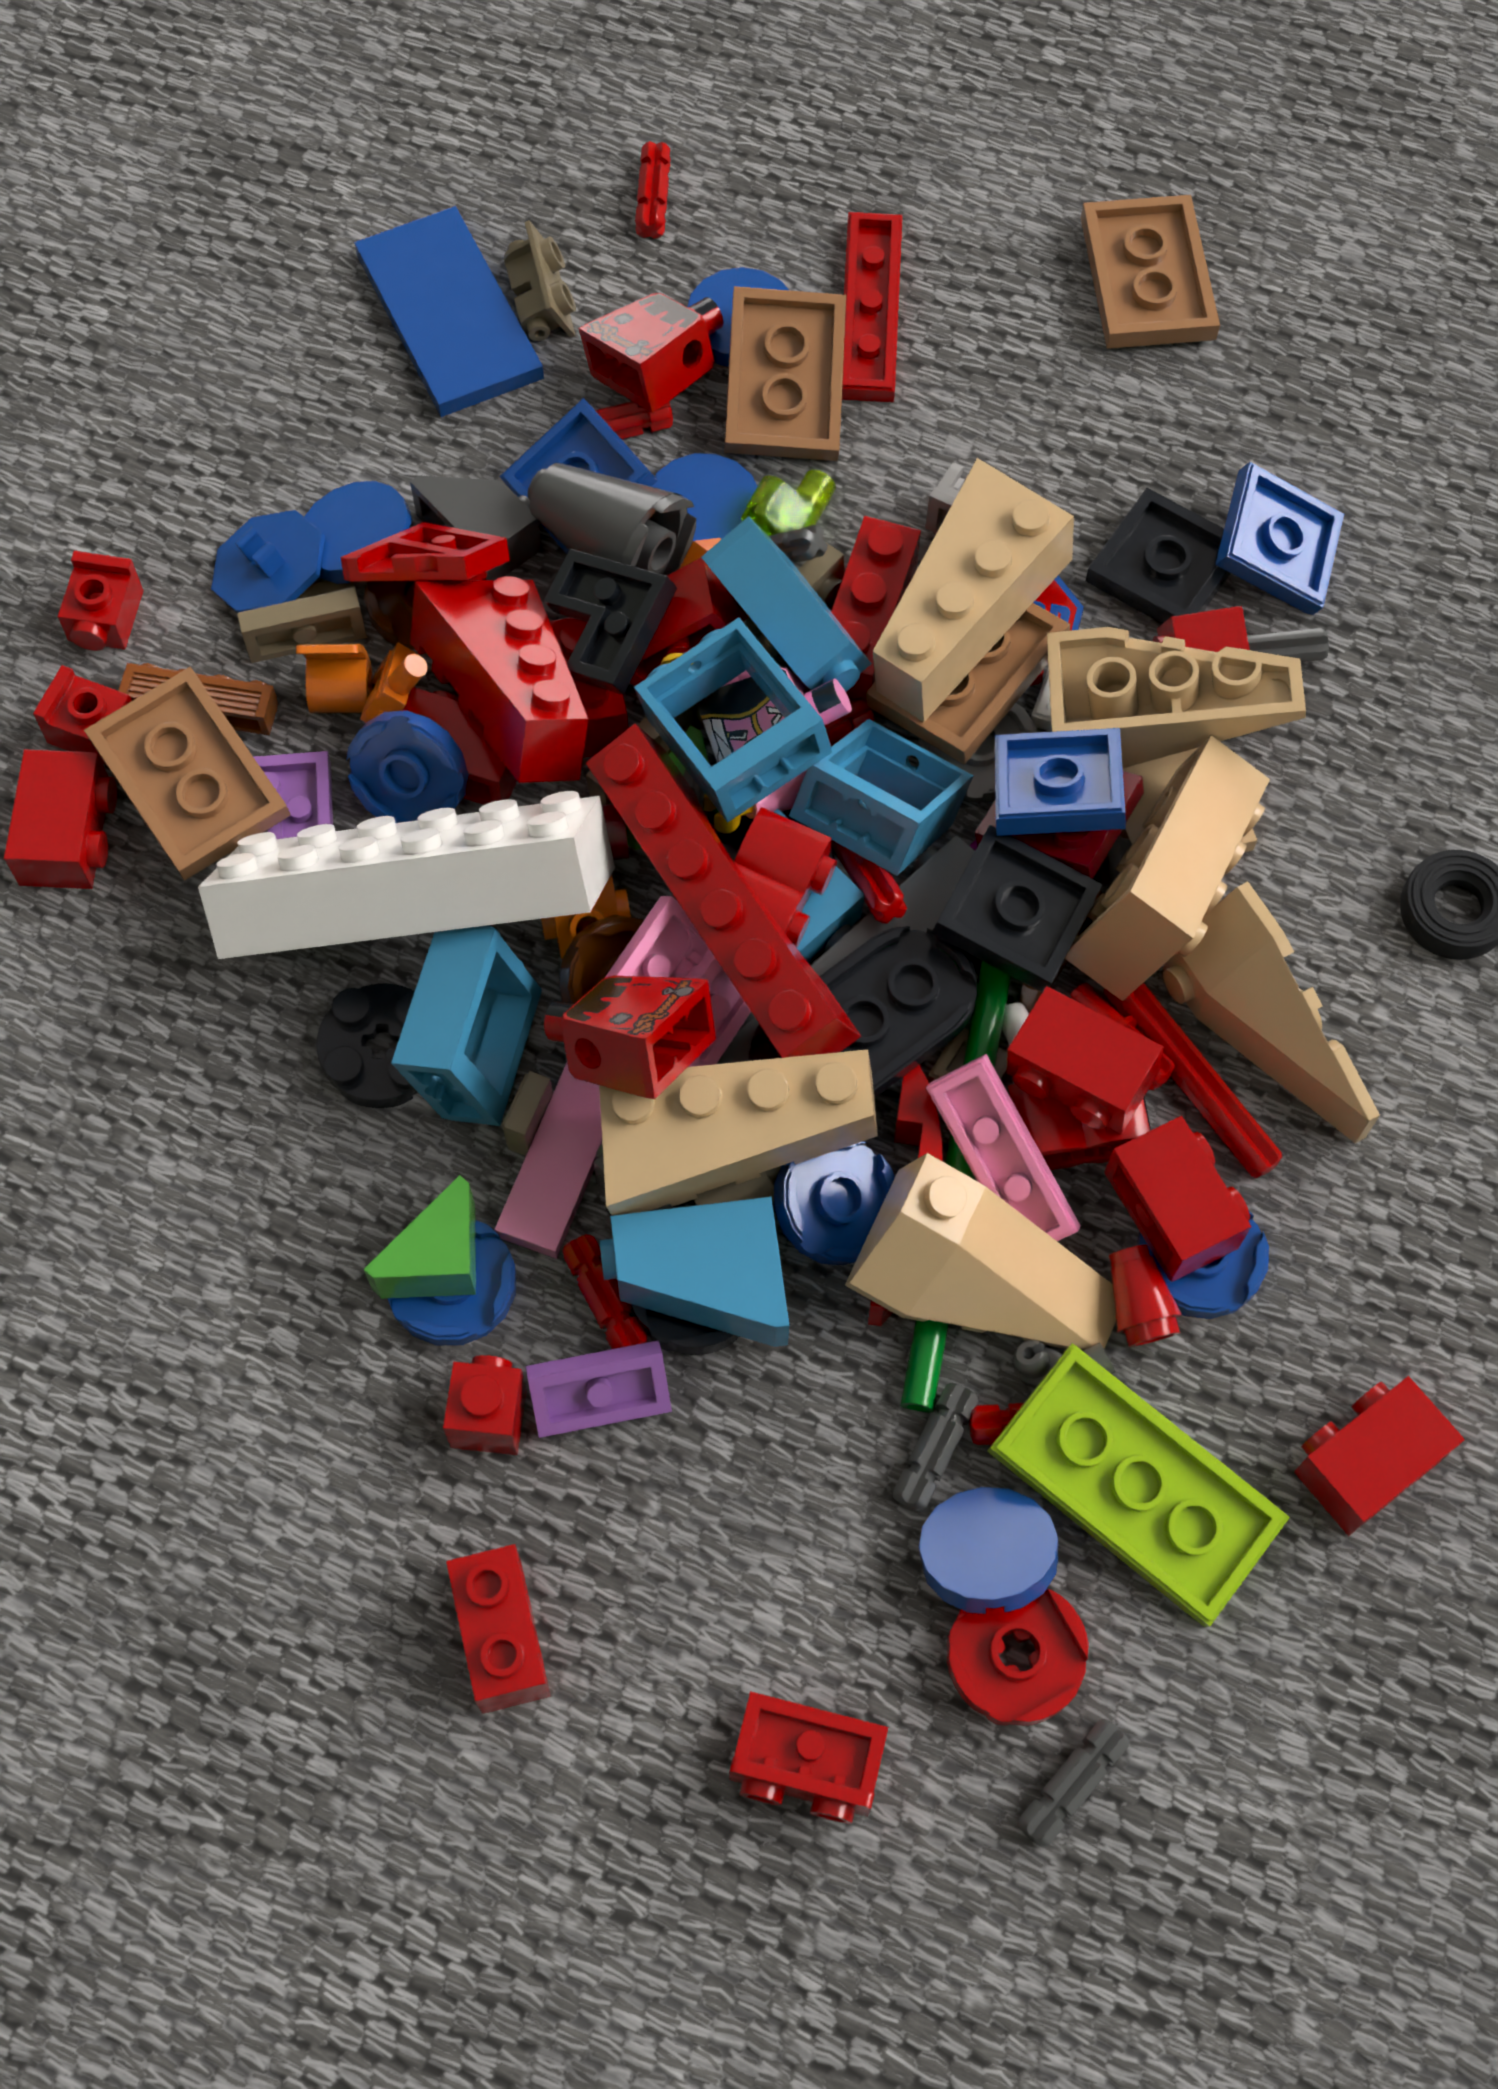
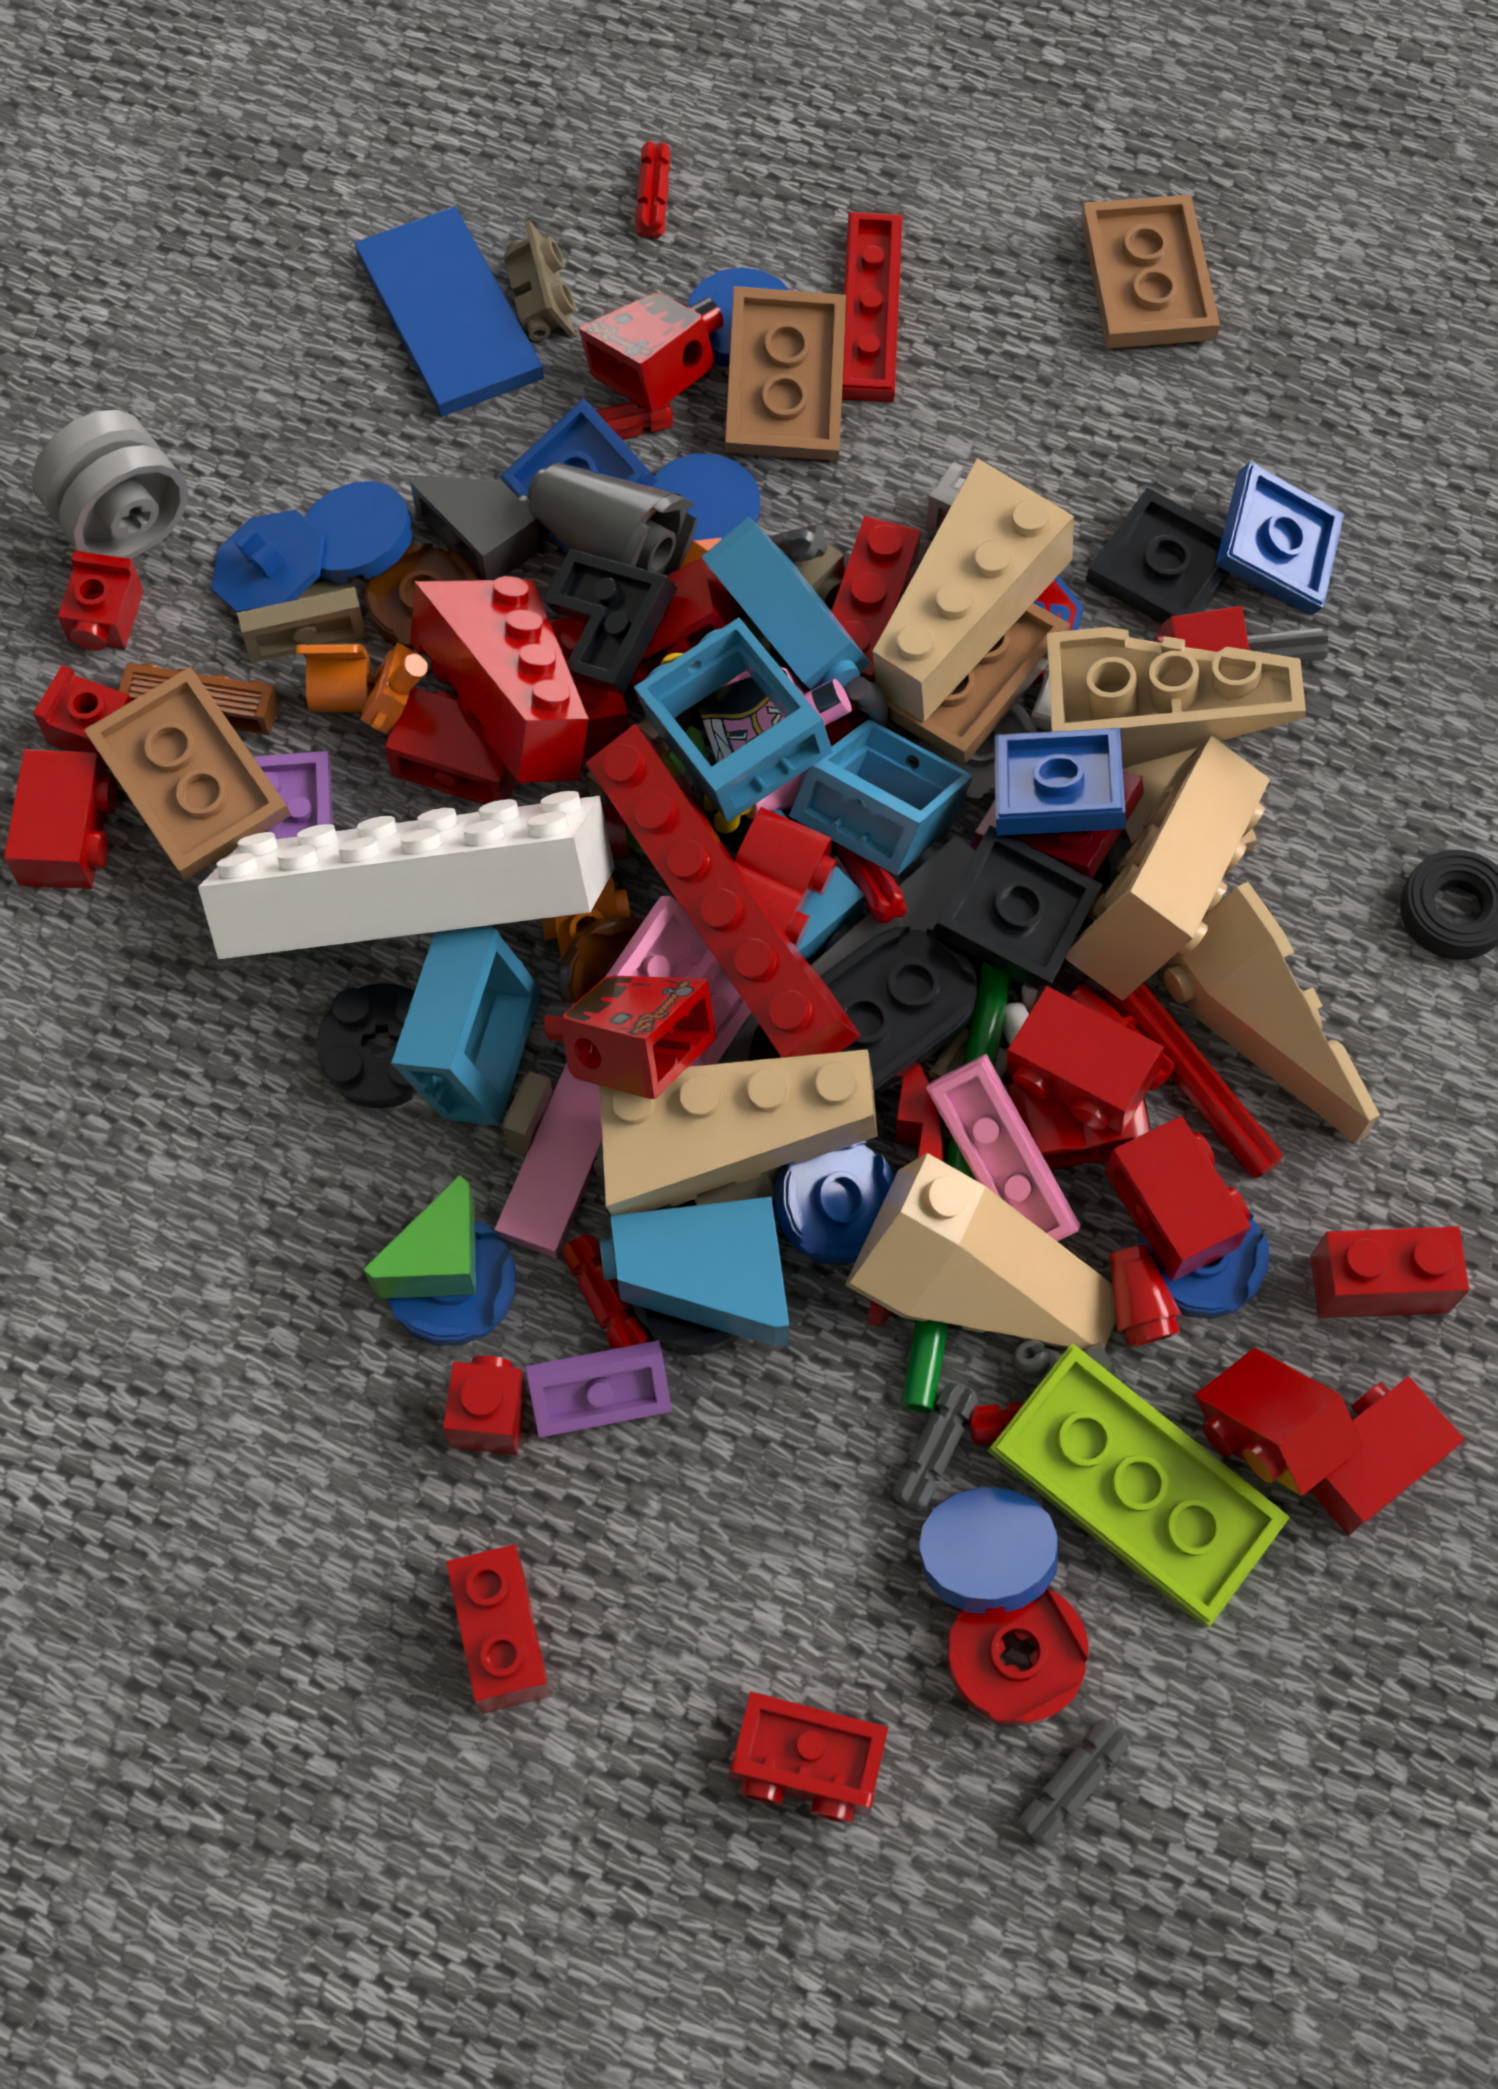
(109, 485): none -> light grey wheel
(406, 766): blue tile -> none
(427, 554): red wing -> none
(782, 509): clear neon green piece -> none
(869, 699): none -> dark grey helmet
(1278, 1421): none -> red brick
(1389, 1272): none -> red brick

